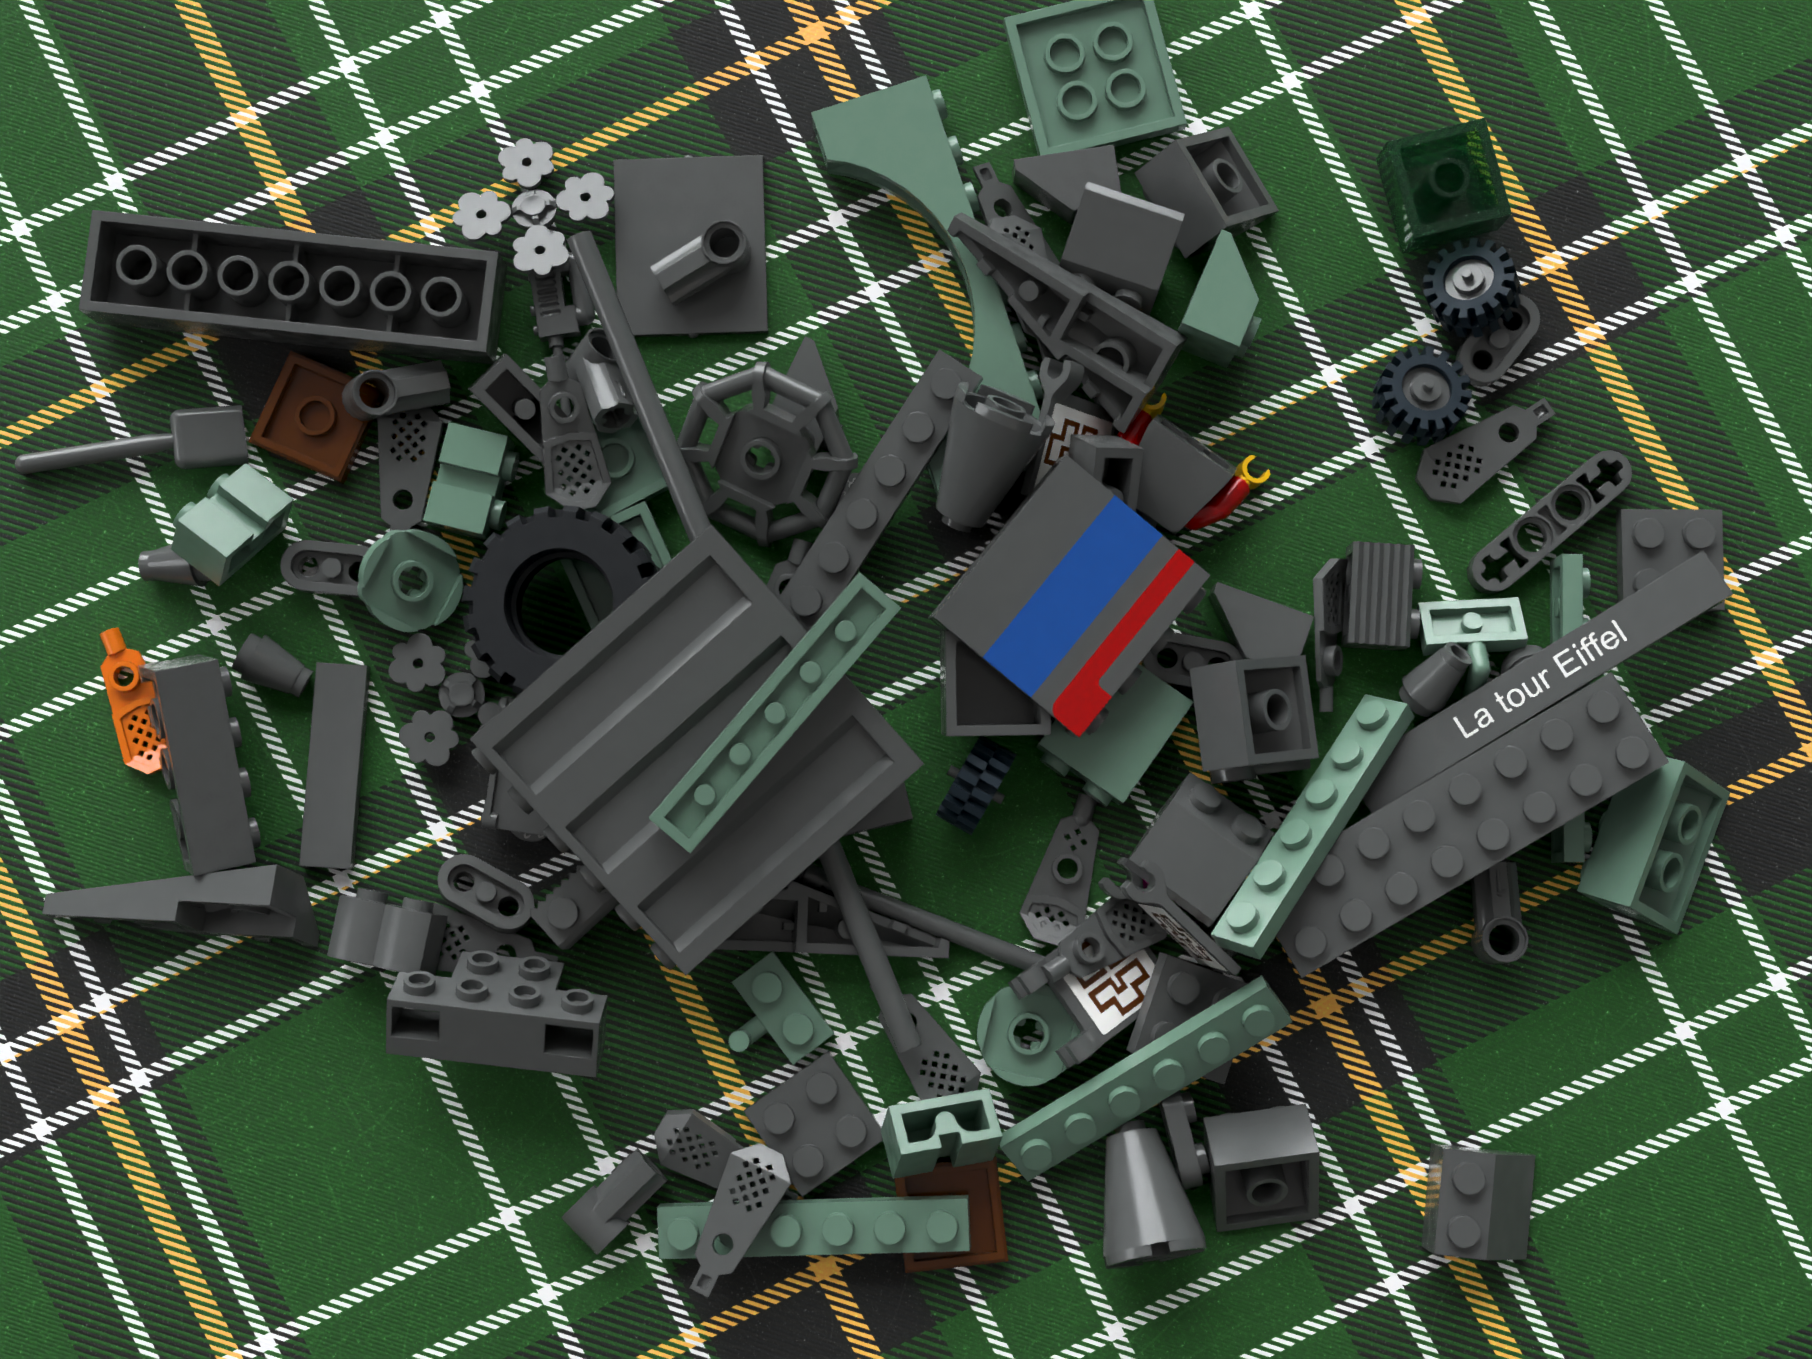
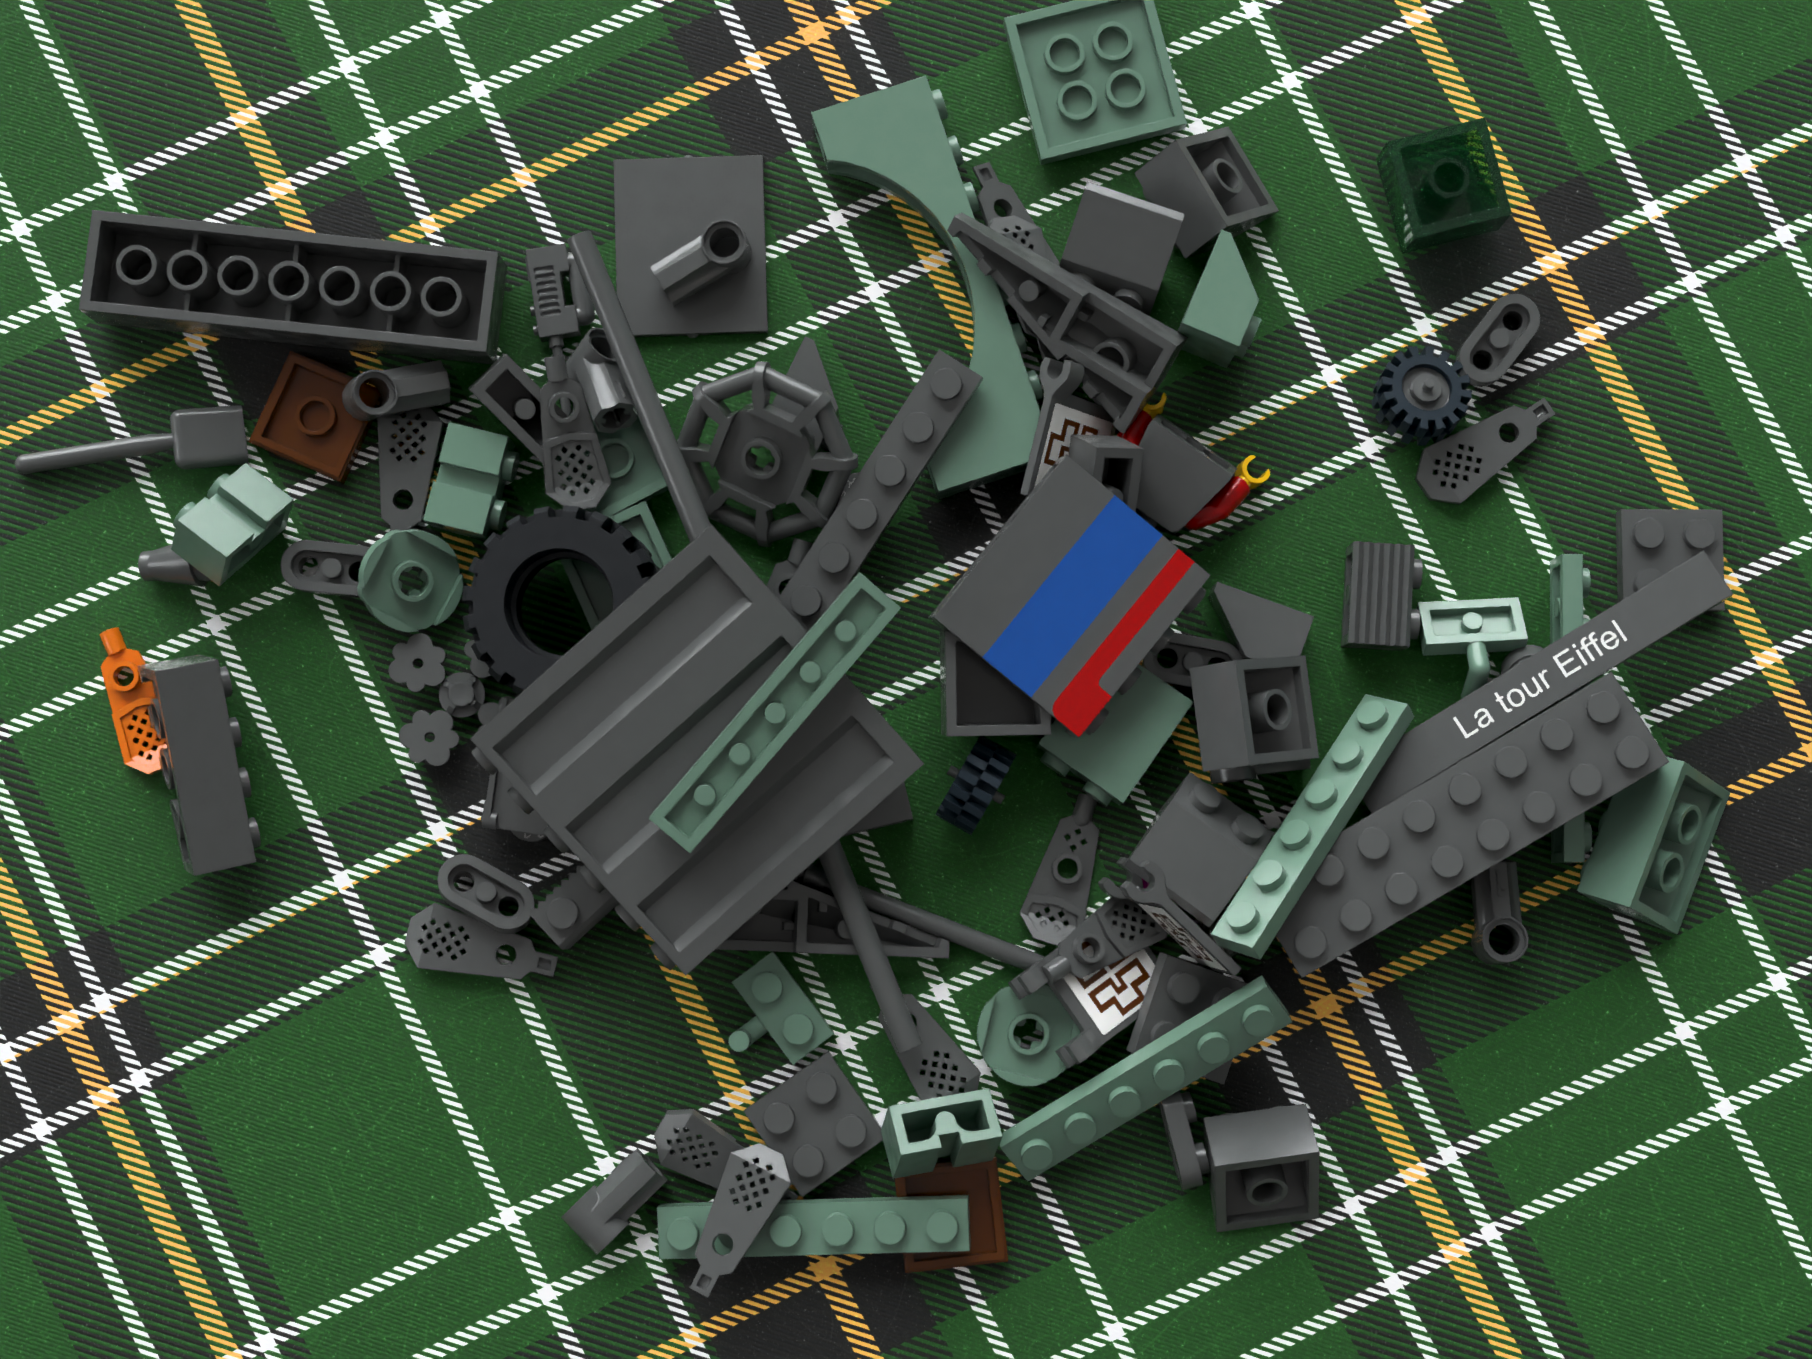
(238, 902): dark grey wedge -> none
(271, 666): dark grey cone -> none
(335, 765): dark grey tile -> none
(387, 934): dark grey brick -> none
(498, 1015): dark grey piece -> none
(534, 208): plant -> none
(986, 453): dark grey cone -> none
(1061, 177): dark grey slope -> none
(1145, 1202): dark grey cone -> none
(1328, 622): dark grey piece -> none
(1434, 680): dark grey cone -> none
(1472, 287): black wheel -> none
(1478, 1203): dark grey slope -> none
(1549, 522): dark grey beam -> none

